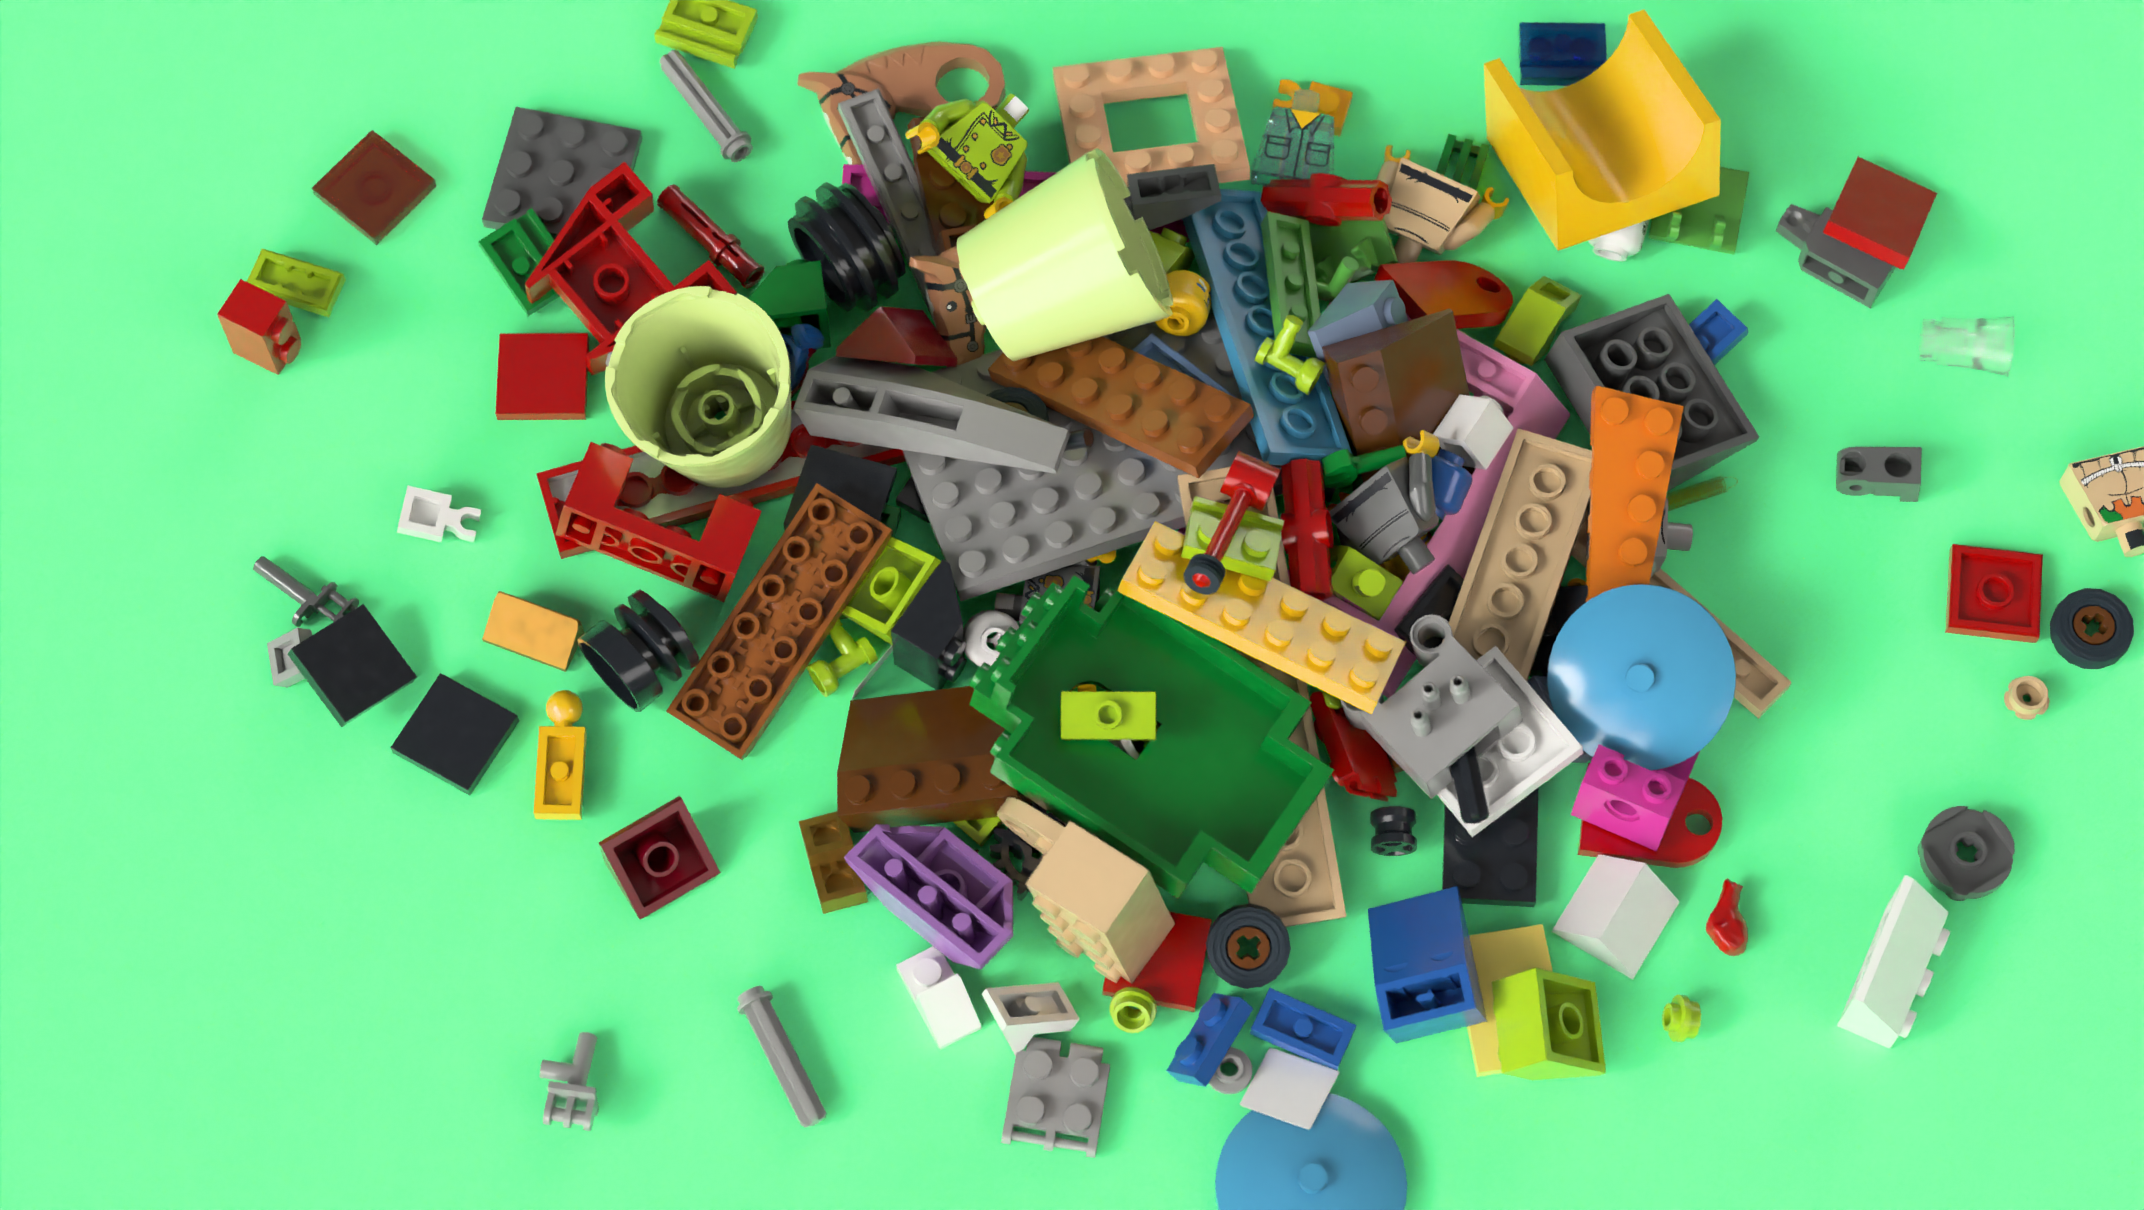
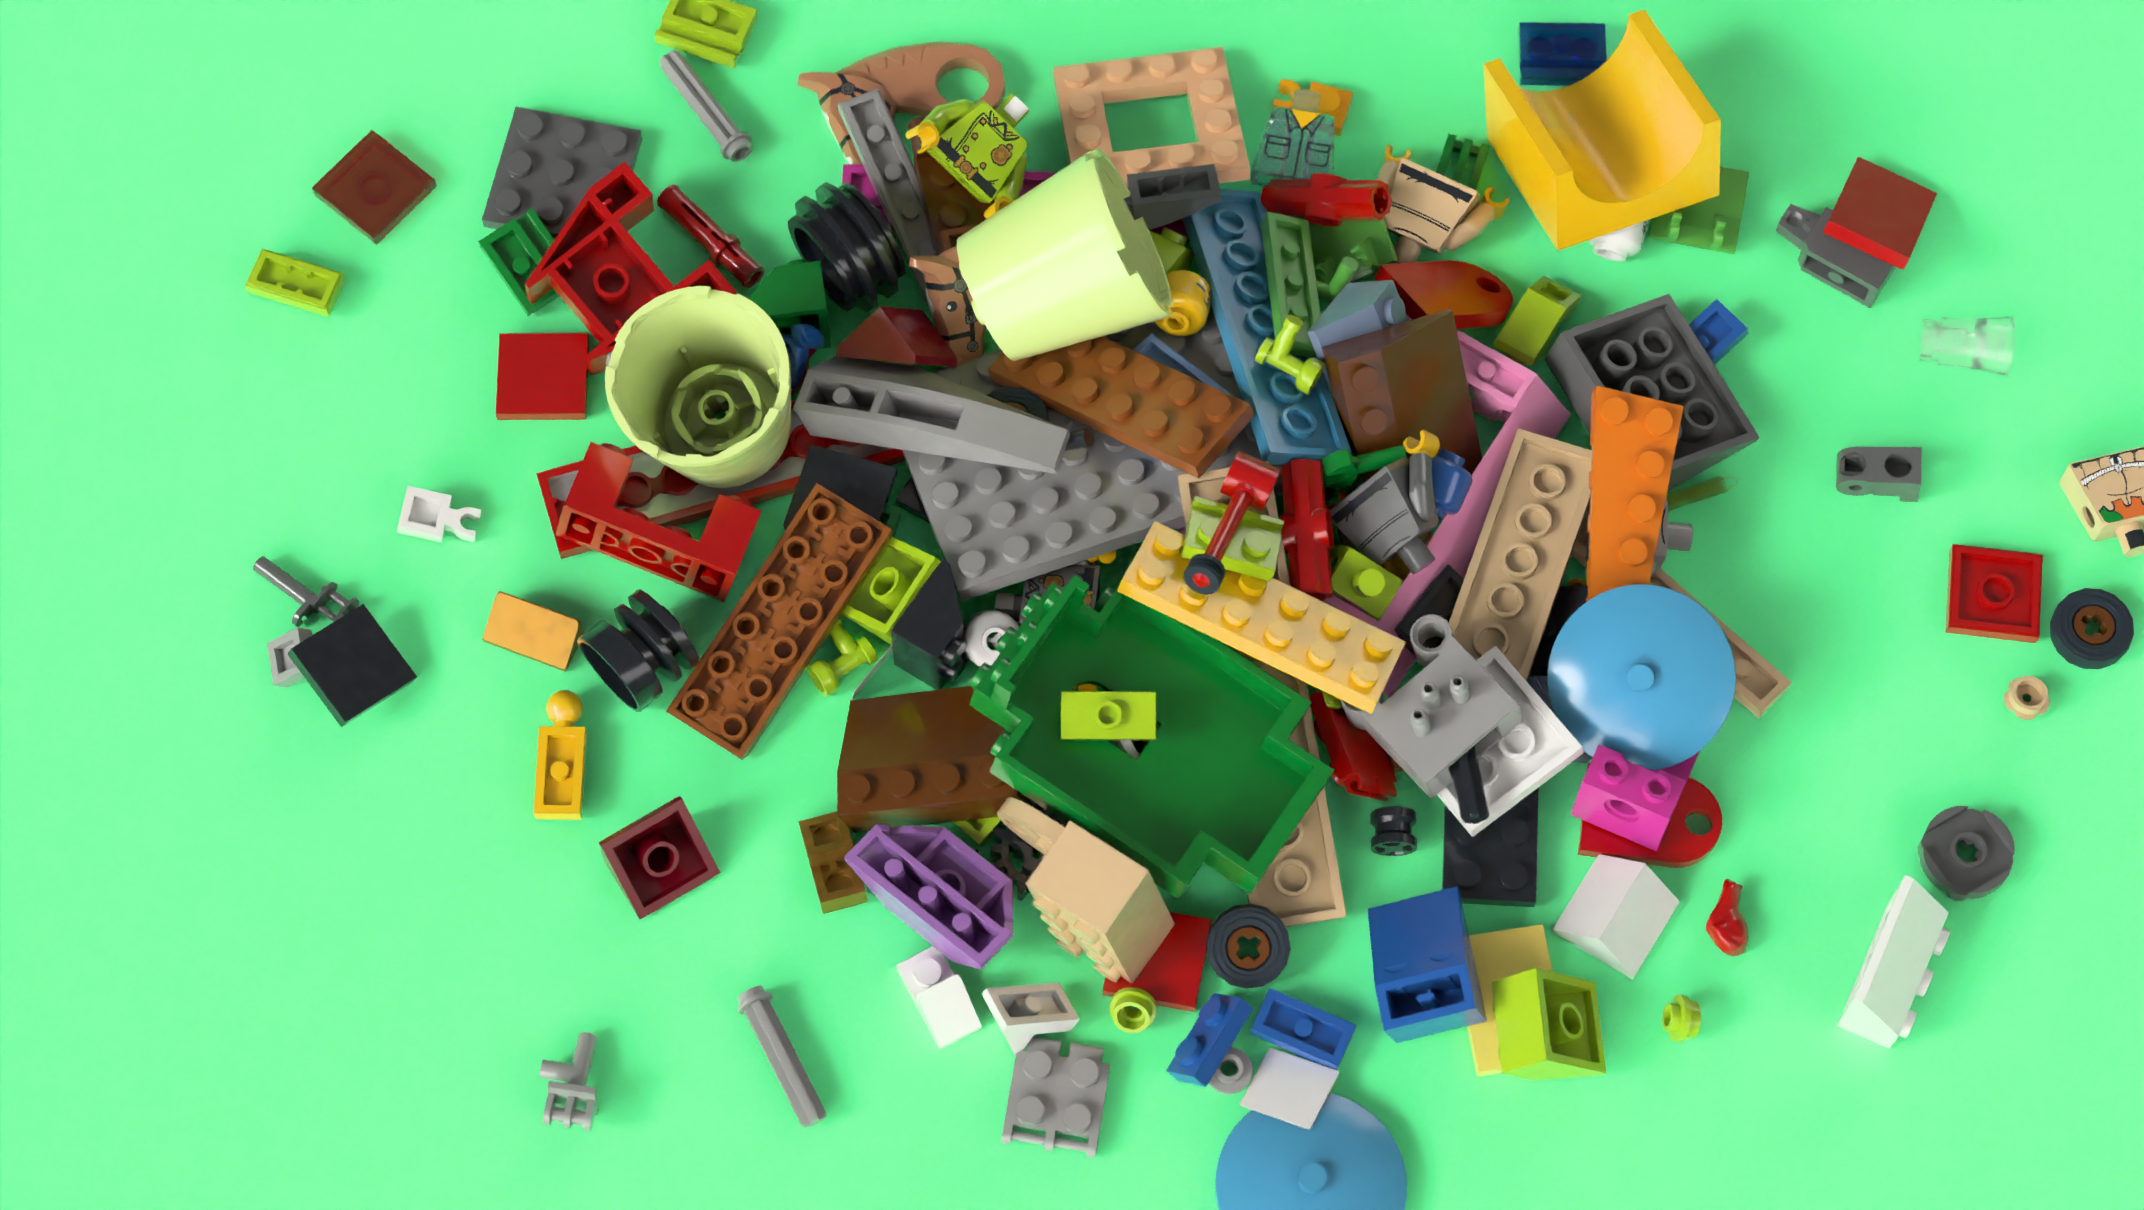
(260, 327): red piece -> none
(455, 734): black tile -> none
(1474, 430): white brick -> none

